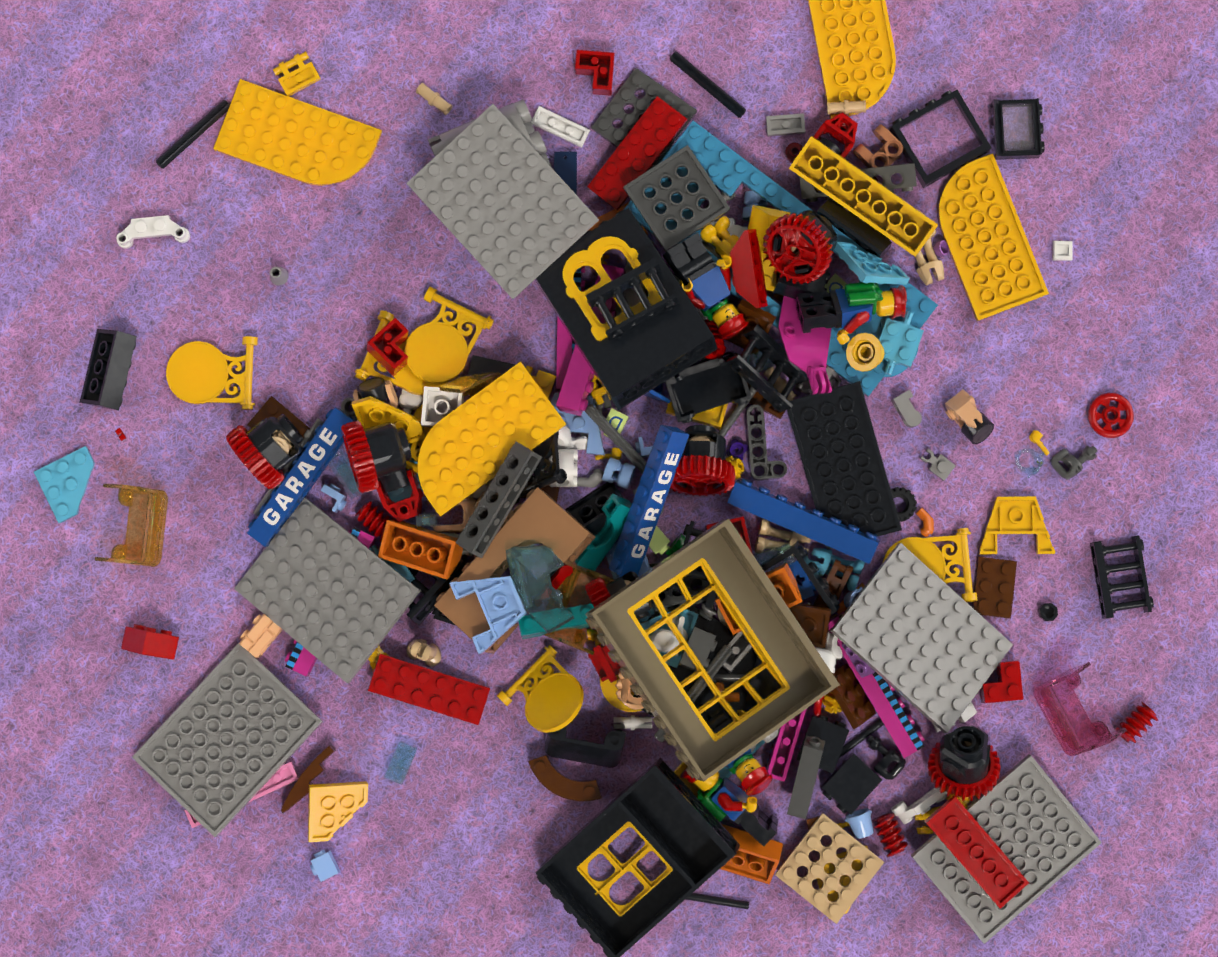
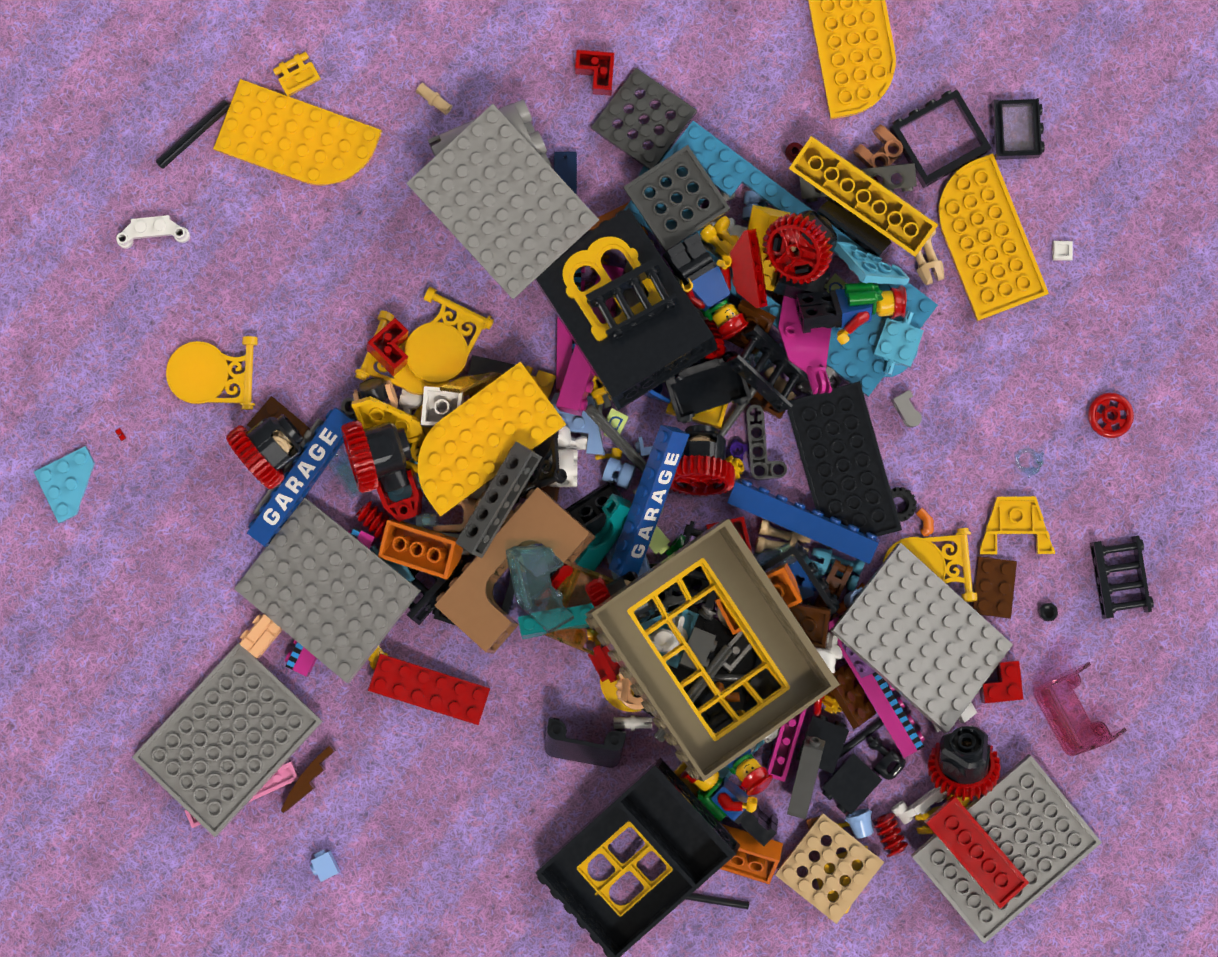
(108, 369): black slope -> none
(144, 526): clear yellow windscreen -> none
(149, 642): red brick -> none
(281, 278): light grey cone -> none
(332, 807): yellow plate -> none
(333, 491): light blue bracket -> none
(401, 762): clear light blue plate -> none
(420, 649): tan piece -> none
(499, 603): light blue wing -> none
(552, 698): yellow piece -> none
(560, 126): white tile -> none
(561, 785): reddish brown brick -> none
(591, 481): light grey arm -> none
(637, 152): red plate -> none
(707, 84): black axle -> none
(785, 125): light grey plate -> none
(833, 128): red piece -> none
(846, 107): tan pin -> none
(864, 352): yellow piece -> none
(939, 466): light grey plate -> none
(941, 245): medium lavender hinge -> none
(969, 419): light nougat piece -> none
(1035, 437): yellow hand -> none
(1073, 463): dark grey piece -> none
(1137, 722): red piece -> none

